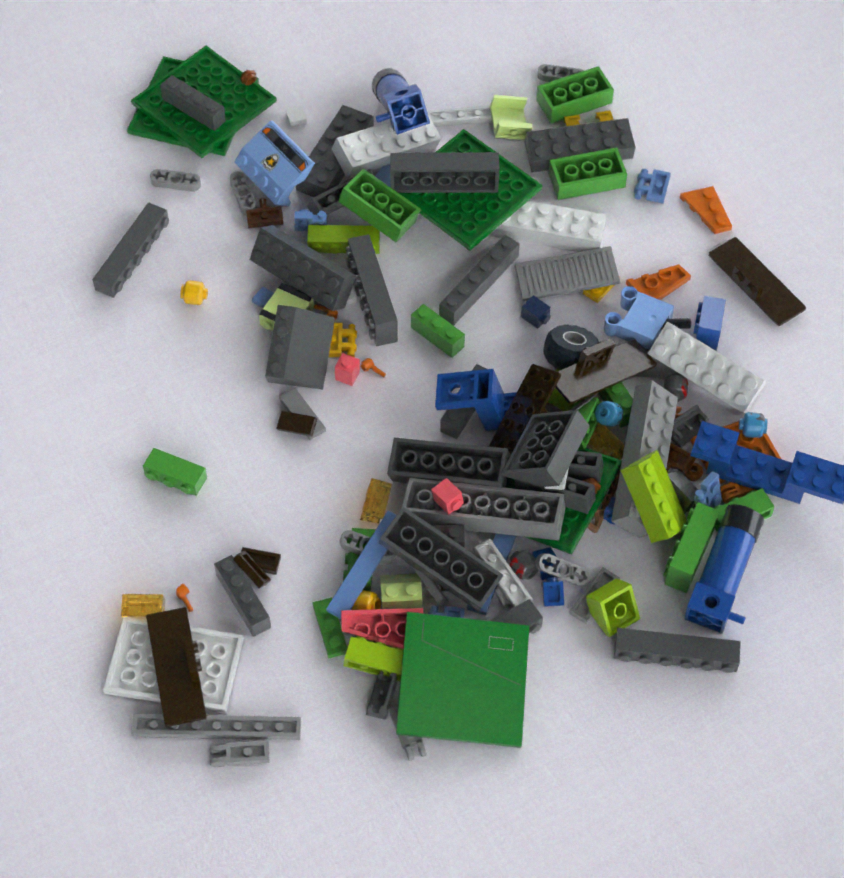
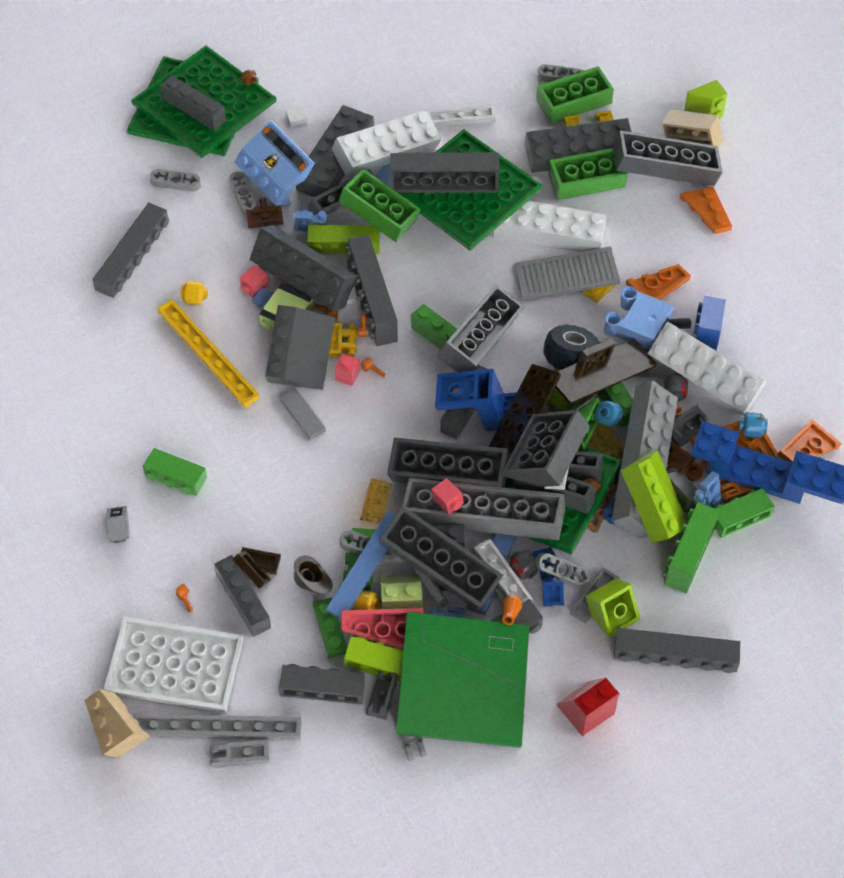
(113, 724): none -> tan wedge
(117, 524): none -> slope
(142, 604): clear yellow hinge -> none
(176, 667): dark brown bracket -> none
(208, 353): none -> yellow plate
(253, 280): none -> coral brick
(296, 423): dark brown tile -> none
(311, 576): none -> dark brown piece
(322, 684): none -> dark grey brick
(362, 331): none -> orange hand
(403, 102): blue piece -> none
(479, 280): dark grey brick -> none
(480, 330): none -> dark grey brick
(509, 117): yellowish green panel -> none
(511, 607): none -> orange cone
(535, 312): dark blue brick -> none
(590, 705): none -> red slope
(658, 185): medium blue plate -> none
(667, 158): none -> dark grey brick
(693, 127): none -> tan wedge
(707, 99): none -> lime slope
(723, 571): blue piece -> none
(757, 281): dark brown bracket -> none
(809, 440): none -> orange wing

